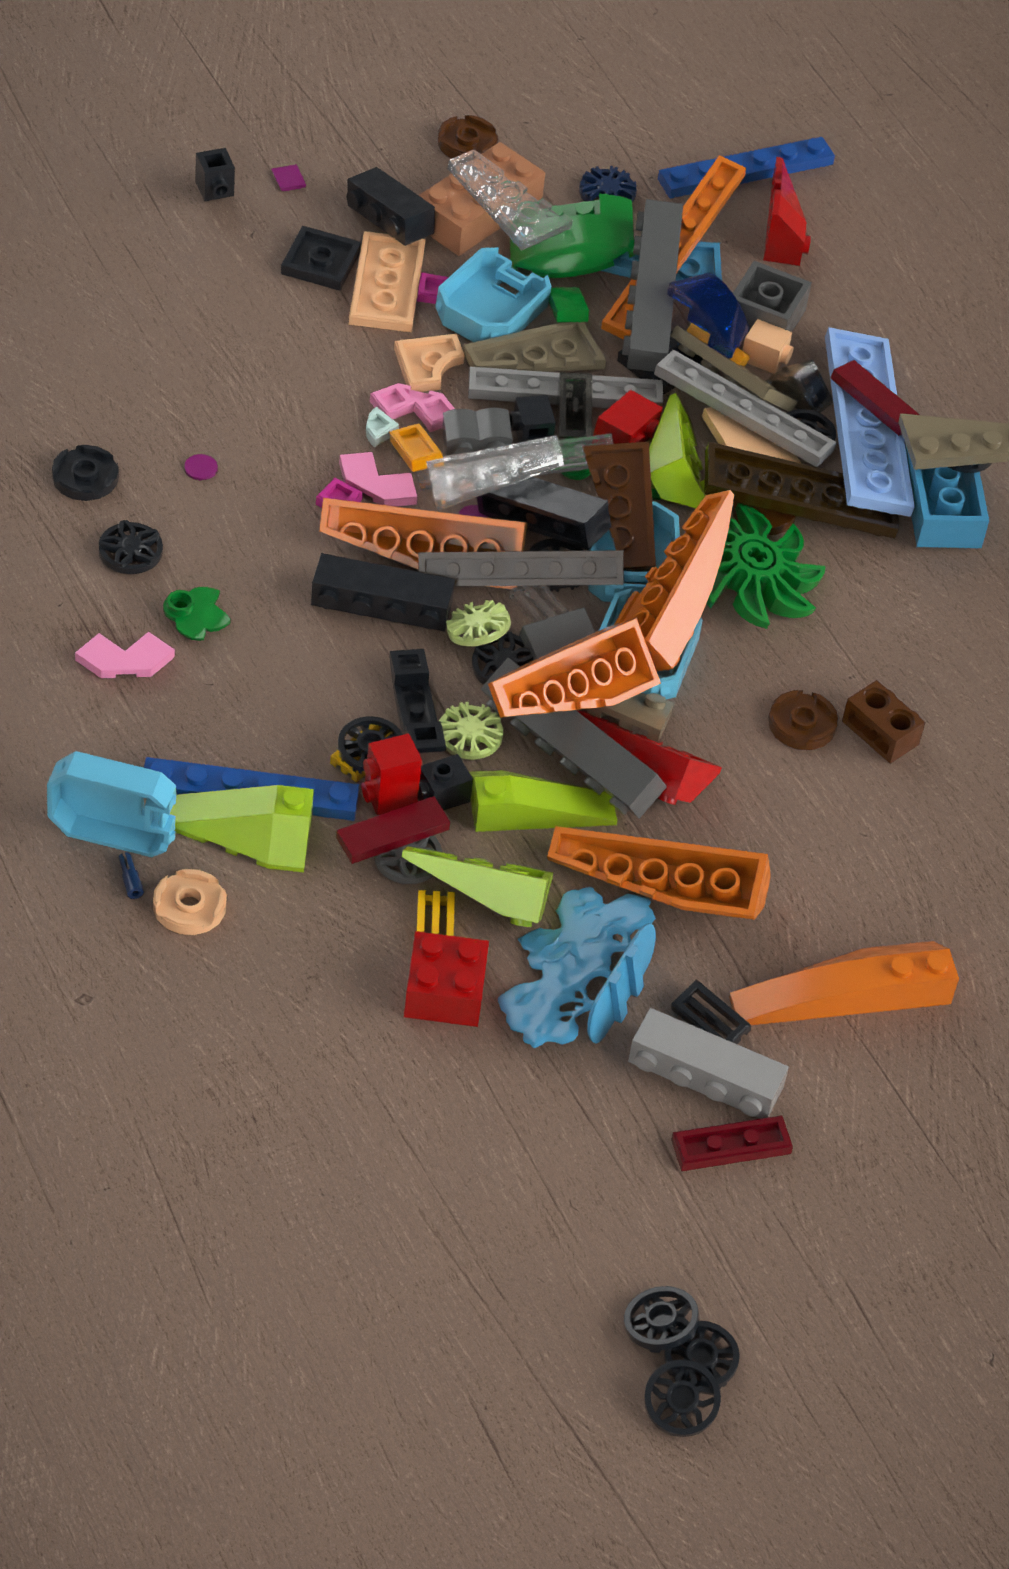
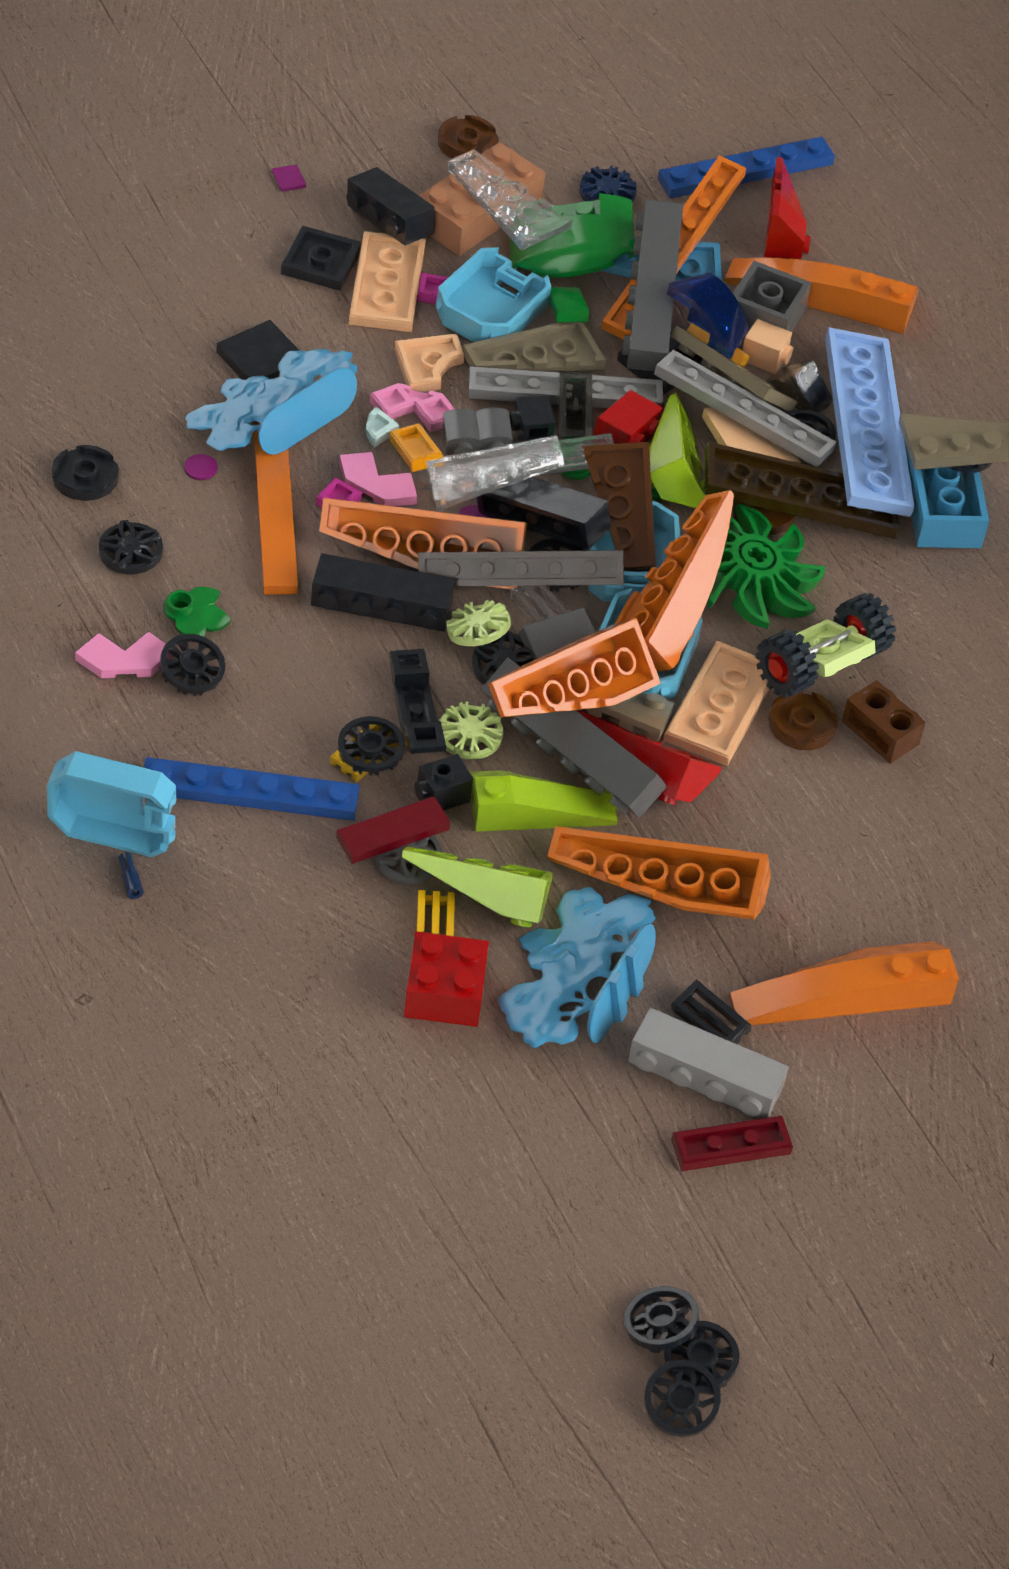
(185, 918): light nougat tile -> none
(192, 664): none -> black wheel
(215, 174): black brick -> none
(253, 821): lime wedge -> none
(256, 351): none -> black tile
(275, 521): none -> orange tile
(285, 406): none -> dark azure plant
(391, 774): red brick -> none
(719, 705): none -> light nougat tile
(796, 660): none -> plate
(843, 290): none -> orange wedge
(872, 394): dark red tile -> none

